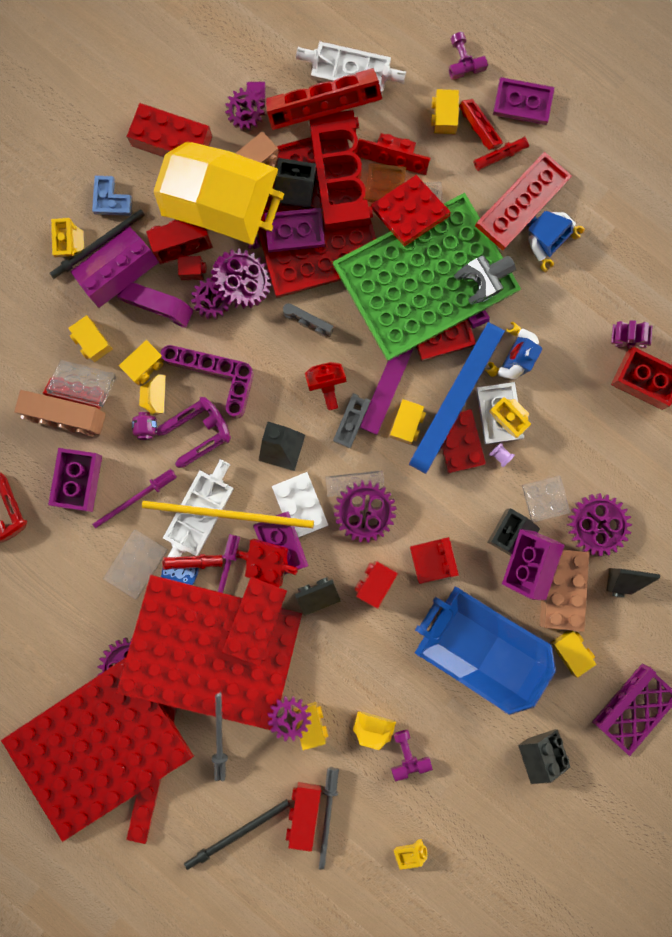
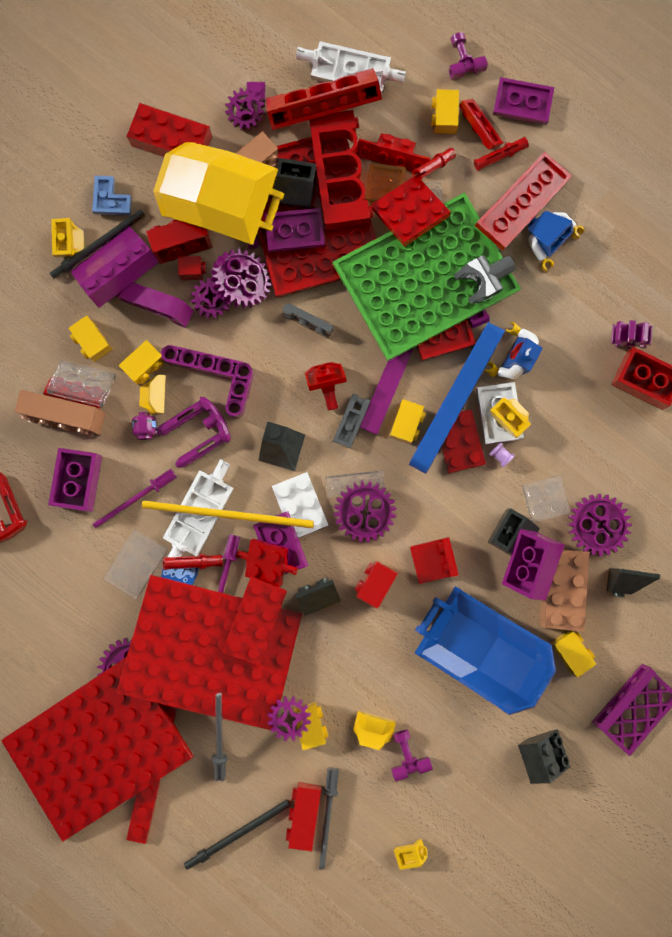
(439, 161): none -> red pin

